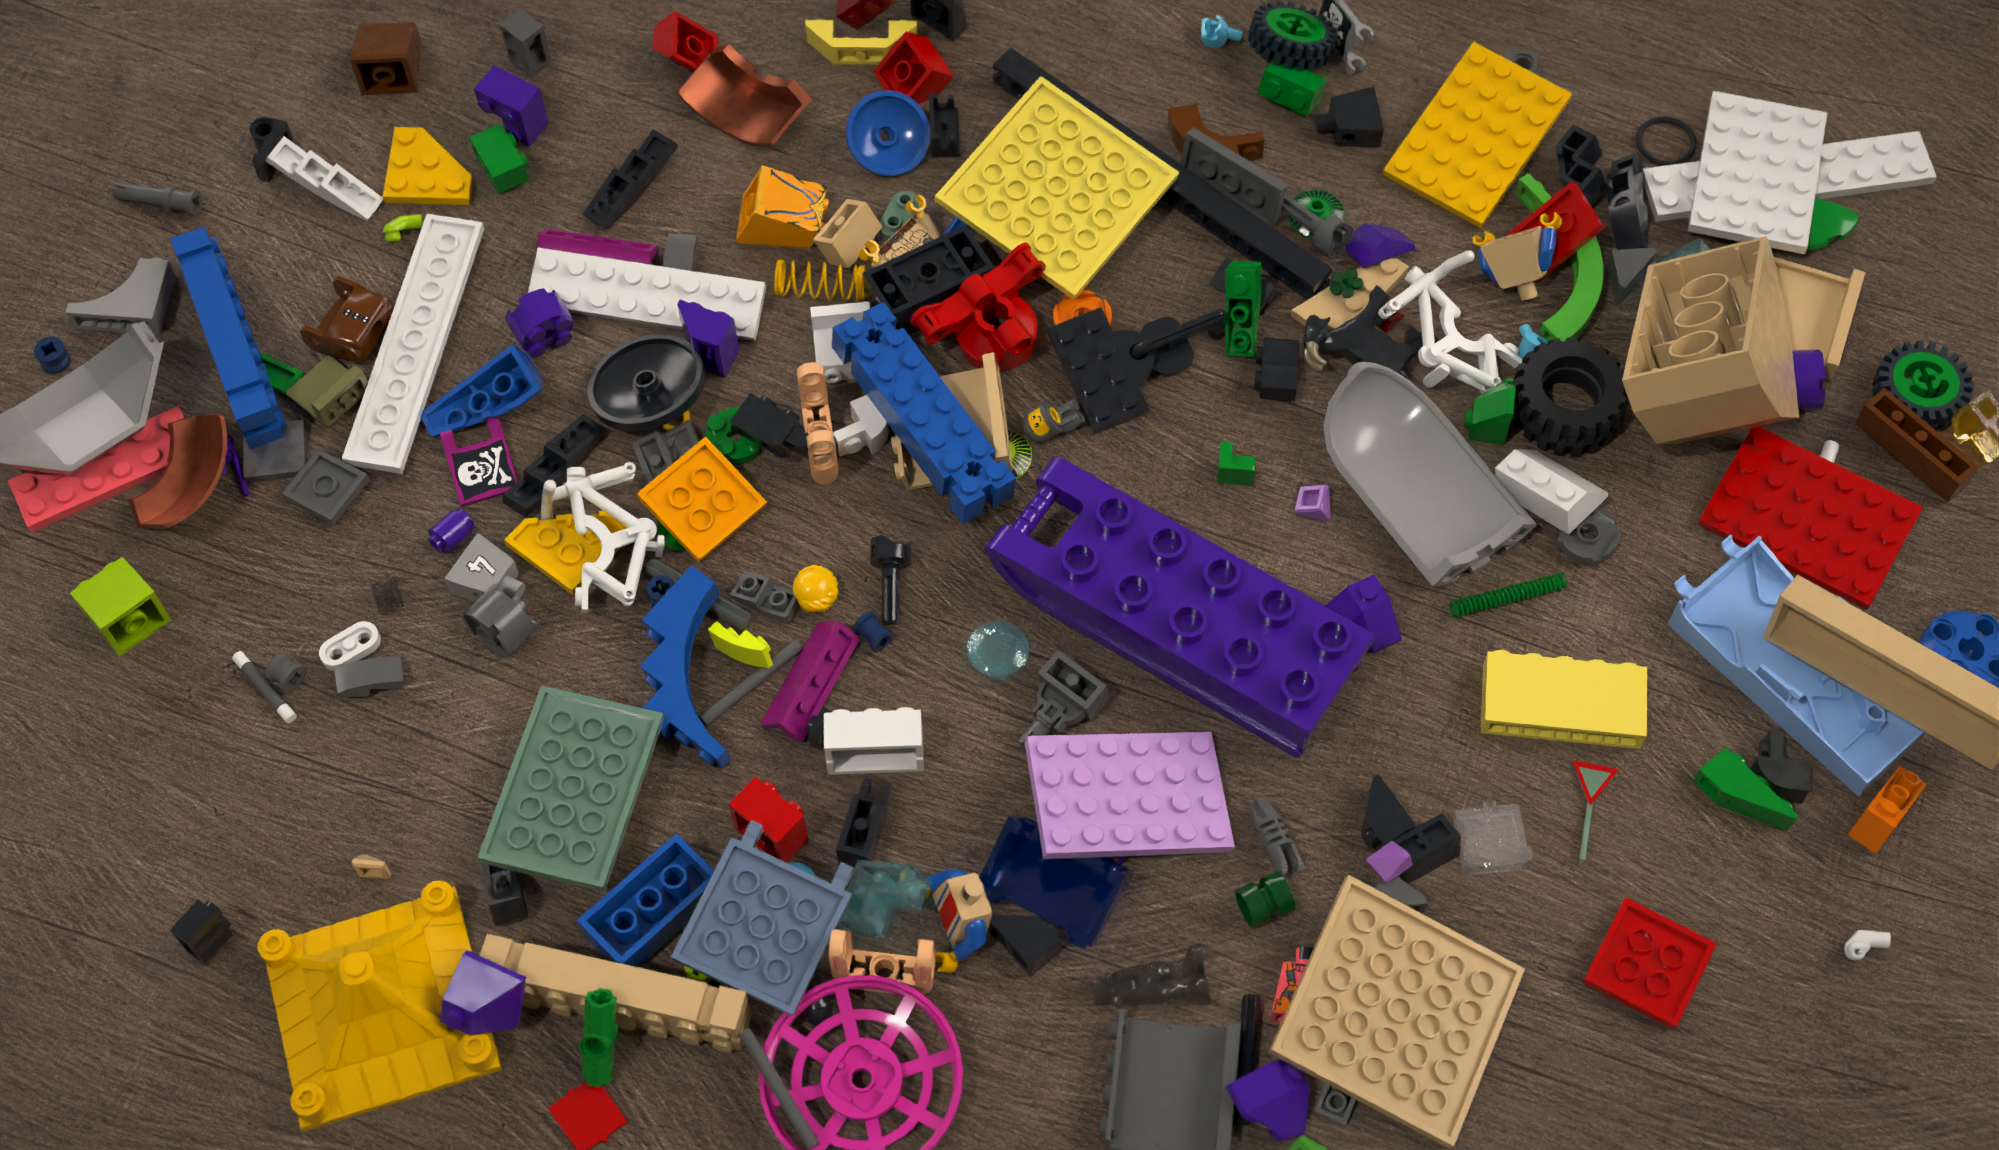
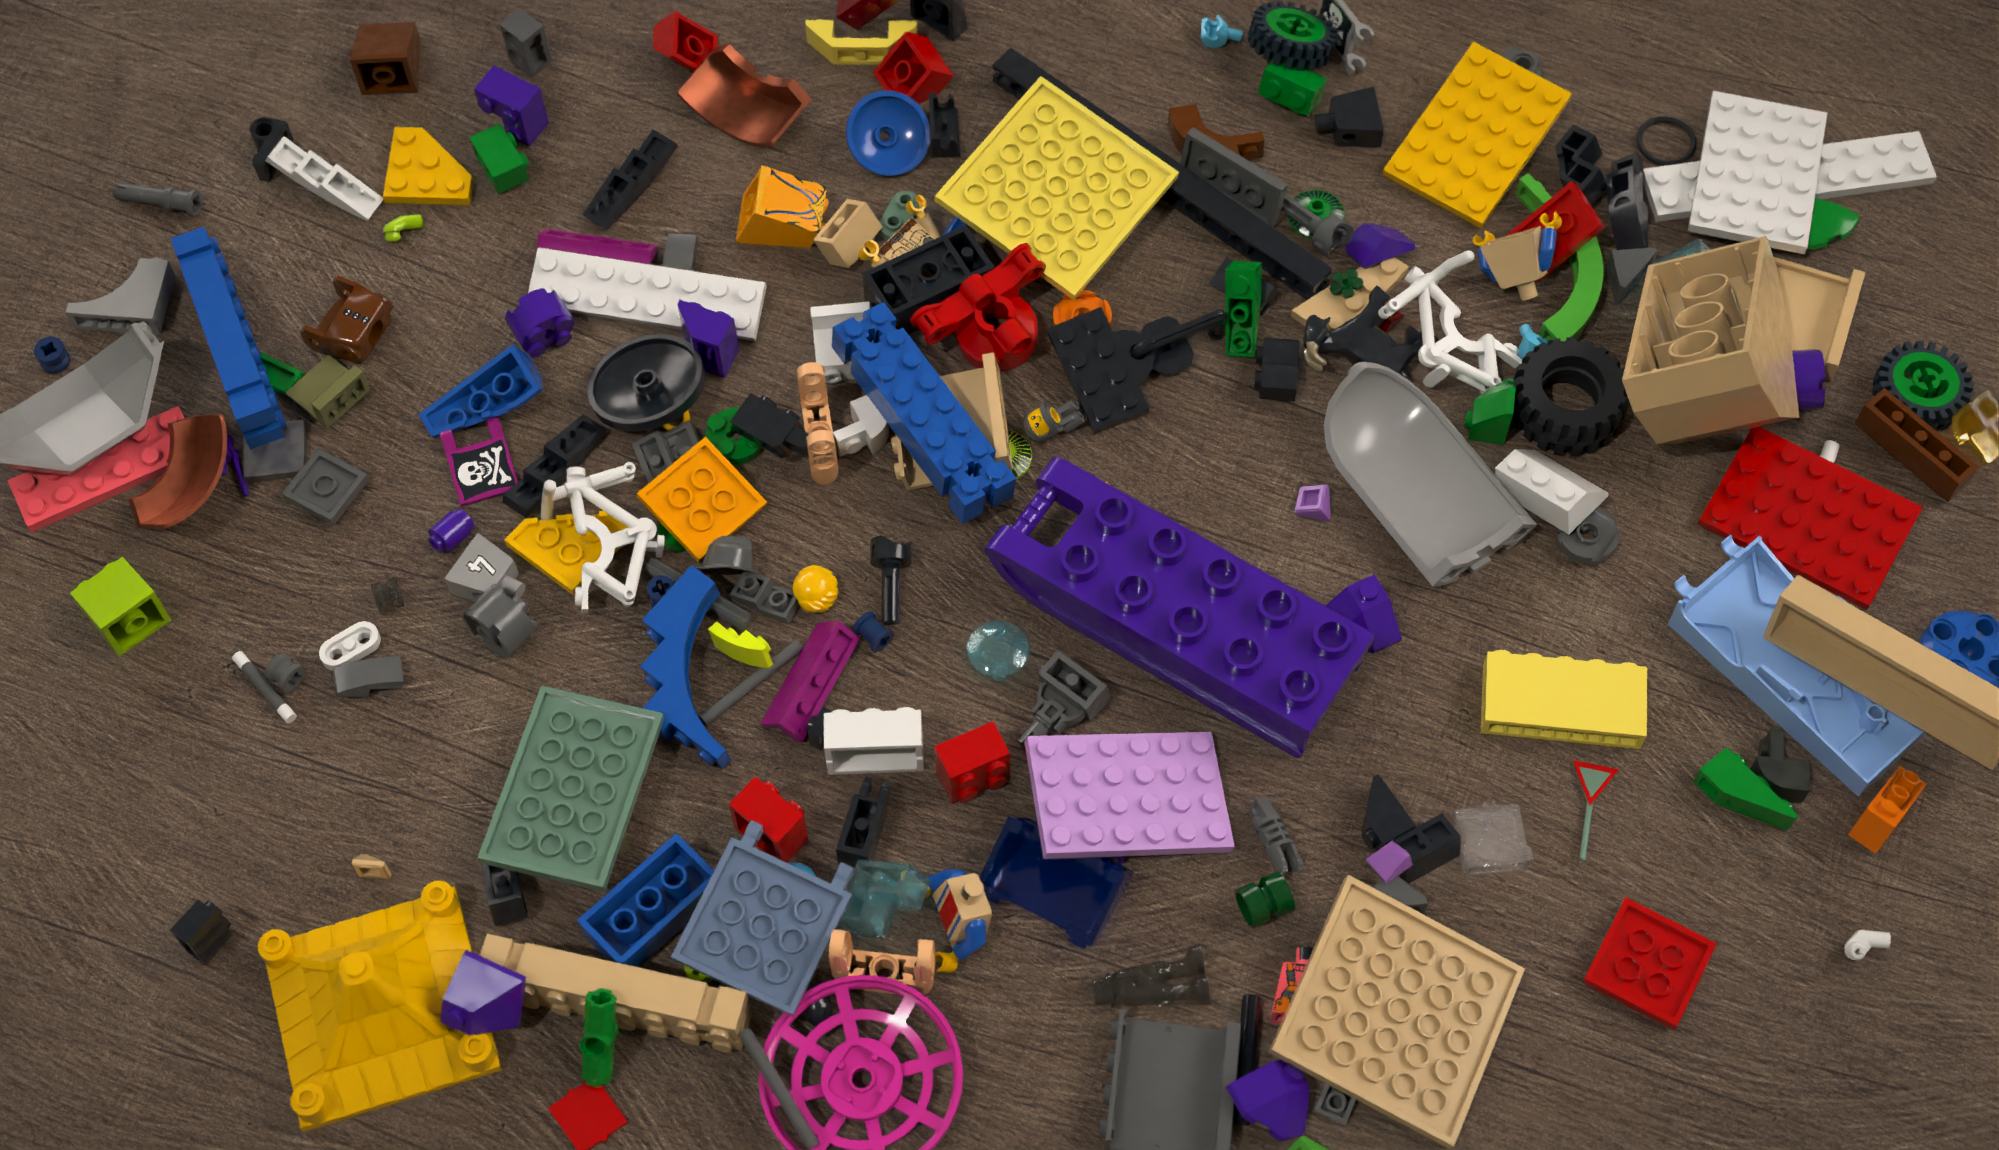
(413, 344): white plate -> none
(730, 553): none -> dark grey piece
(779, 281): yellow piece -> none
(972, 763): none -> red brick
(1026, 939): black slope -> none
(1234, 468): green panel -> none
(1554, 584): green piece -> none

